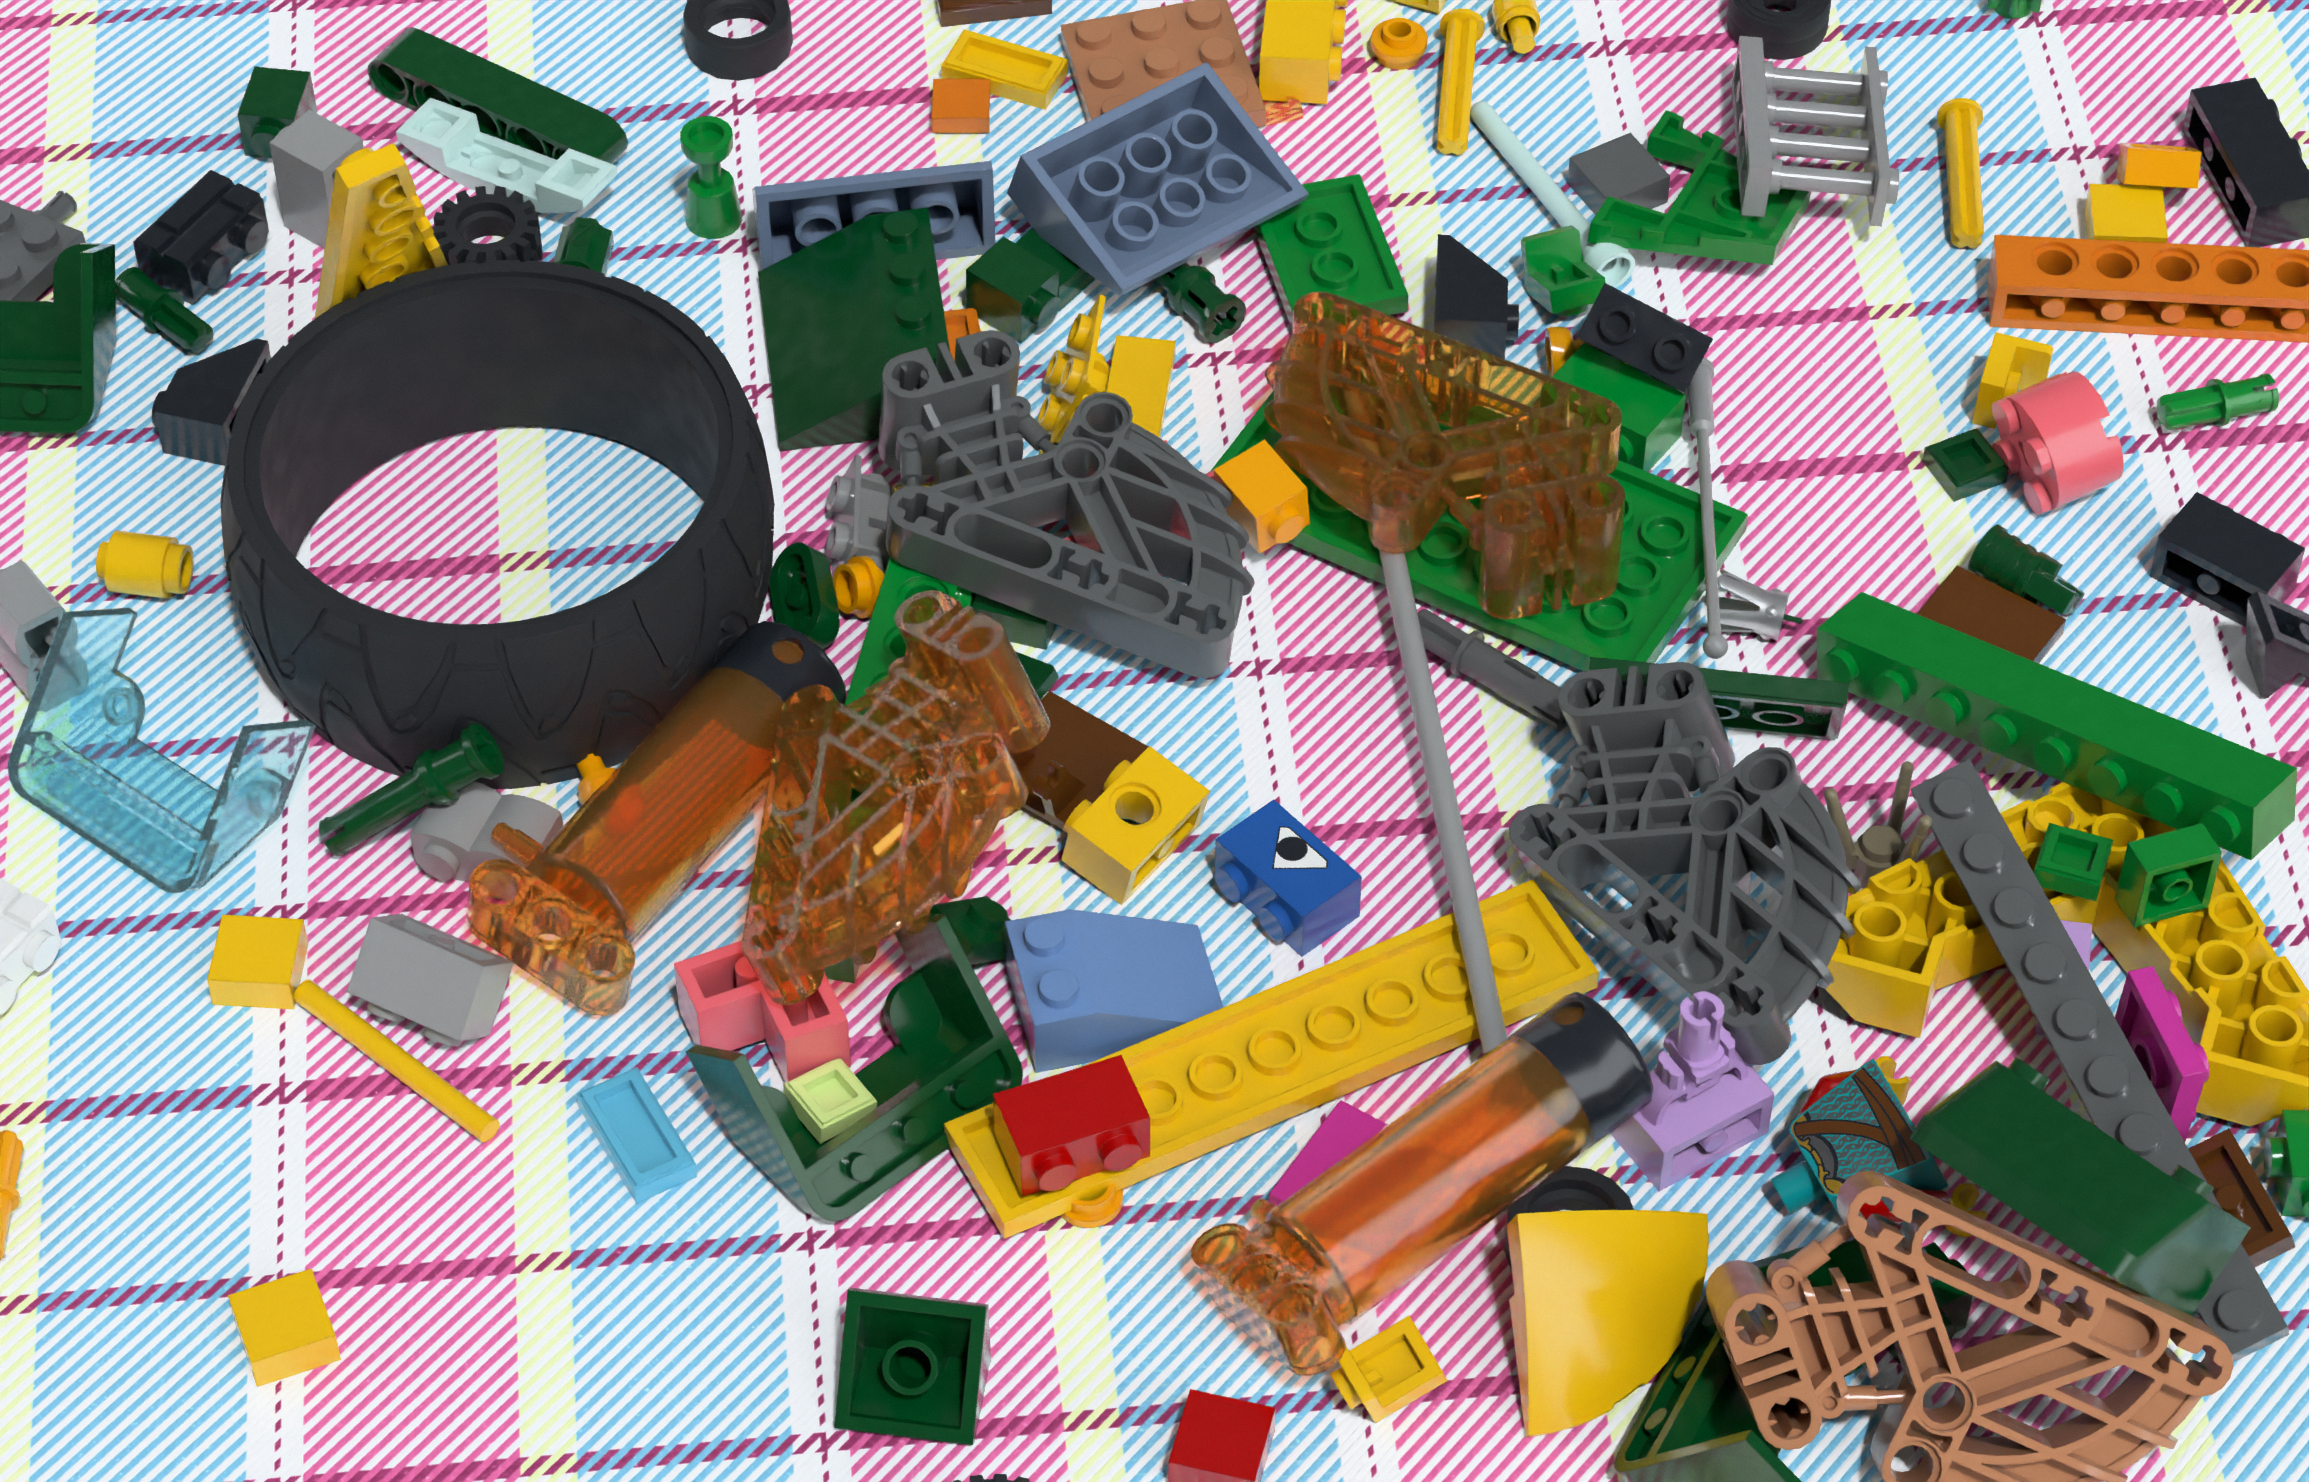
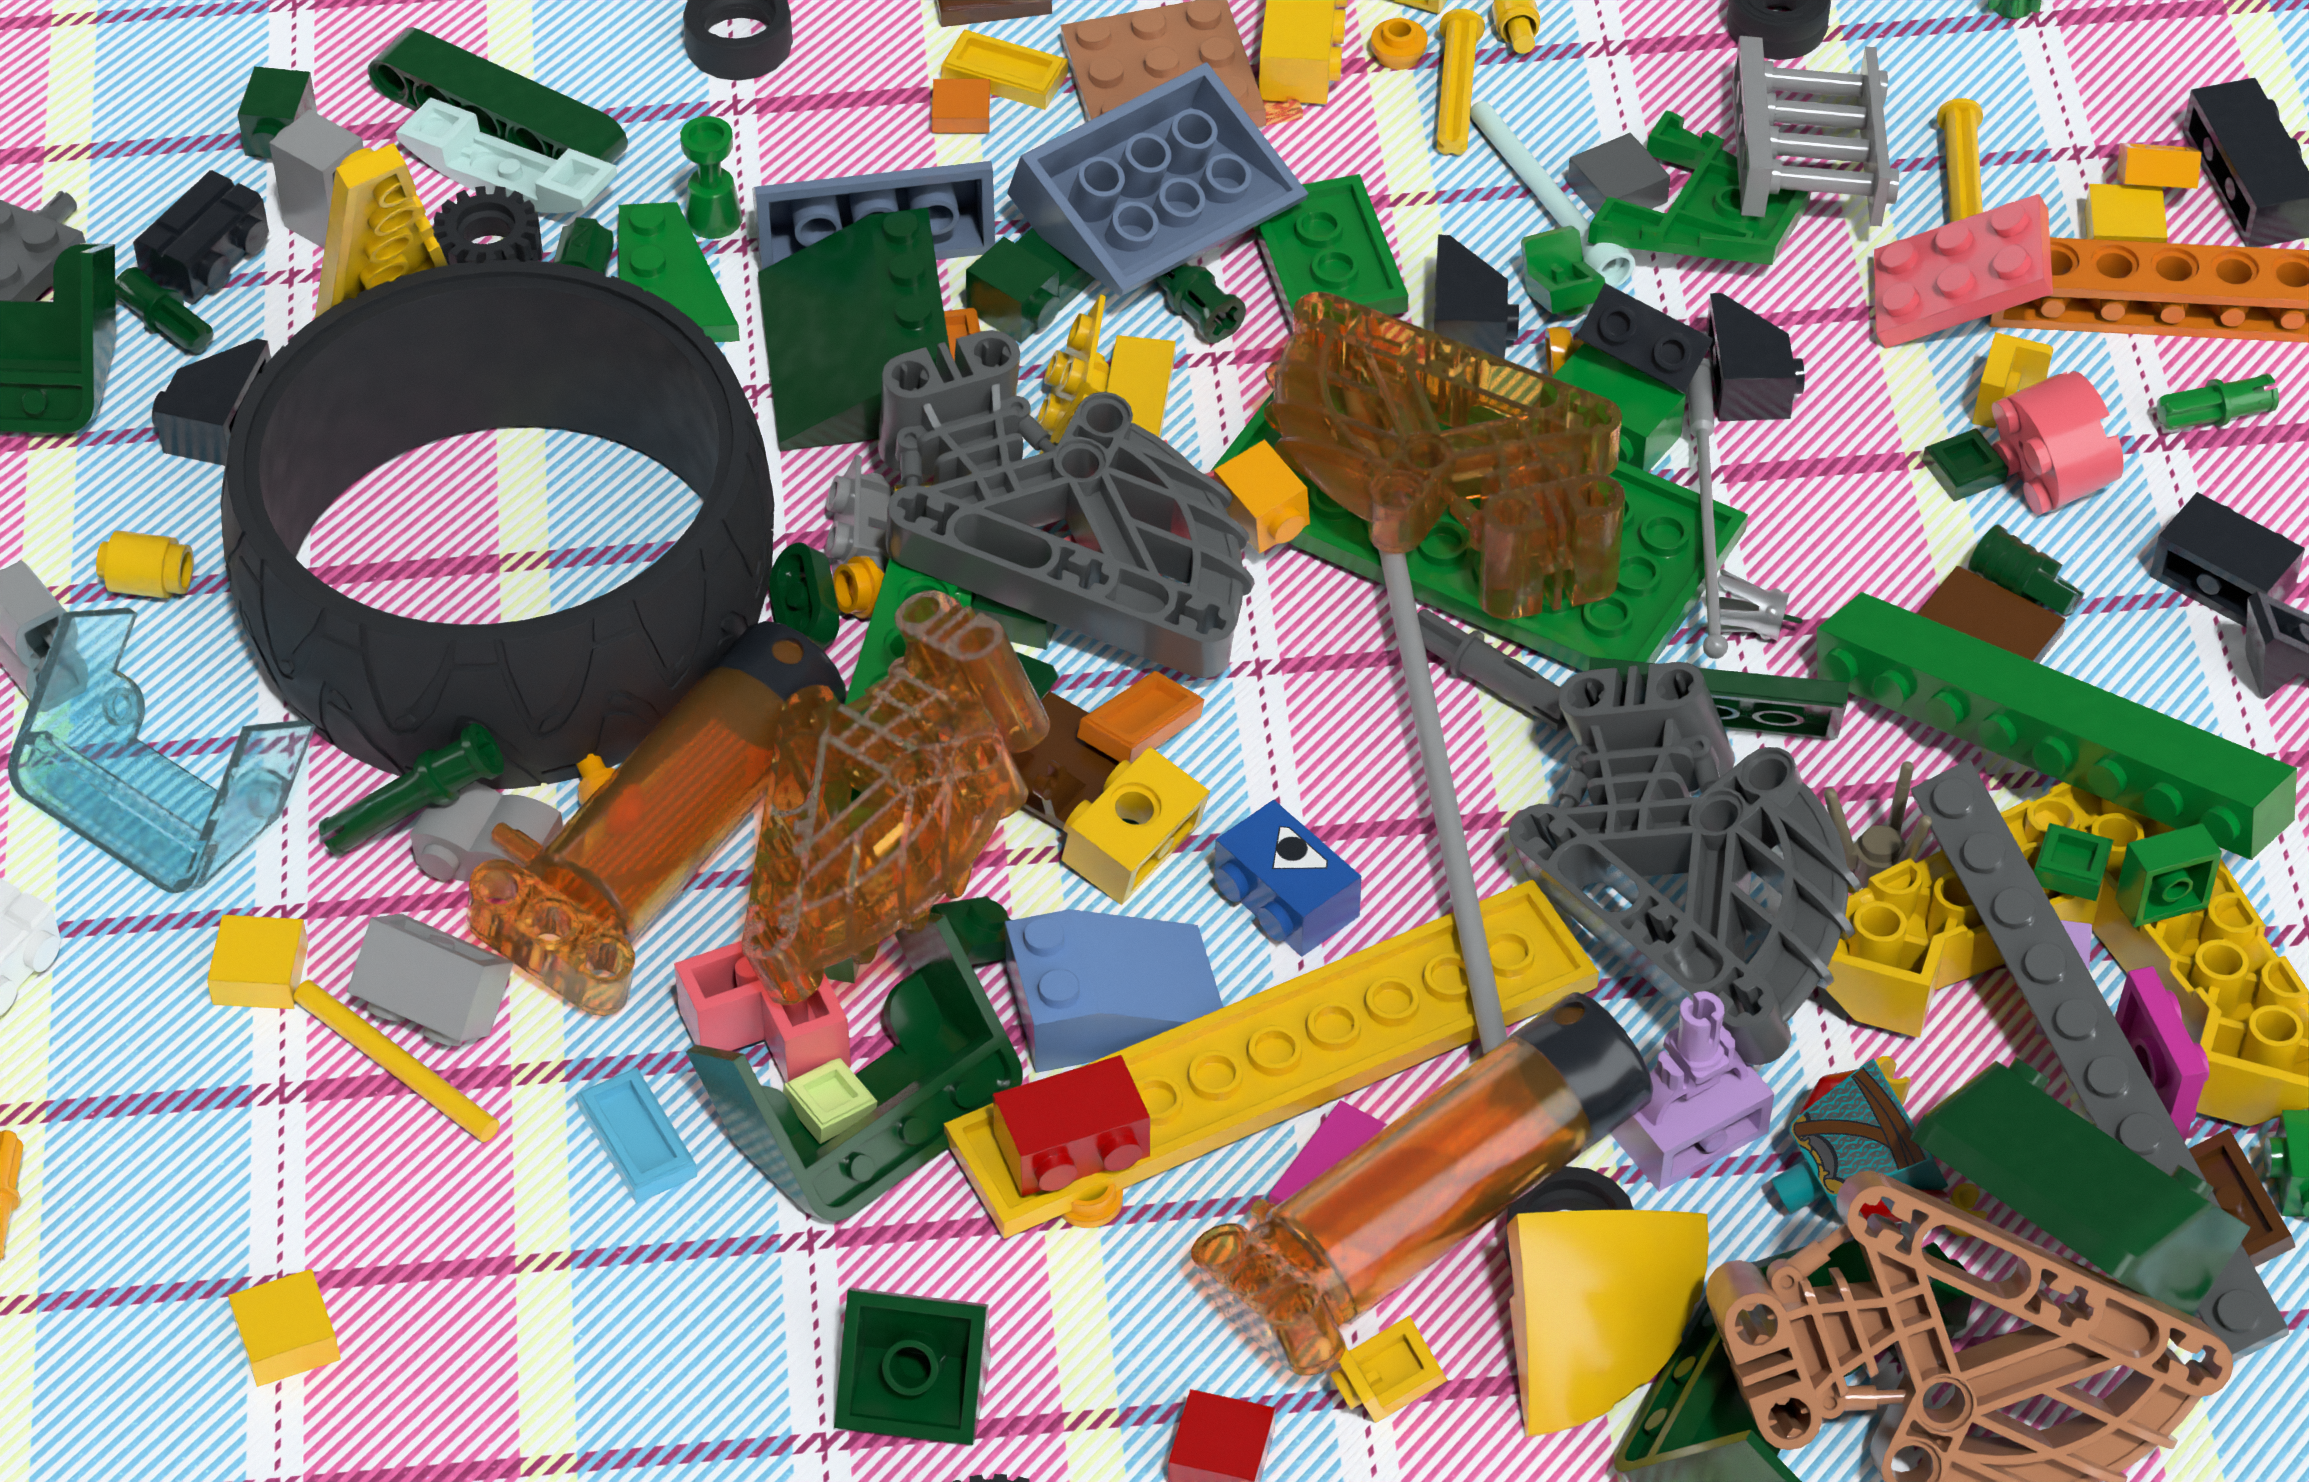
(666, 260): none -> green wing
(1141, 717): none -> orange tile
(1751, 364): none -> black slope
(1962, 271): none -> coral plate

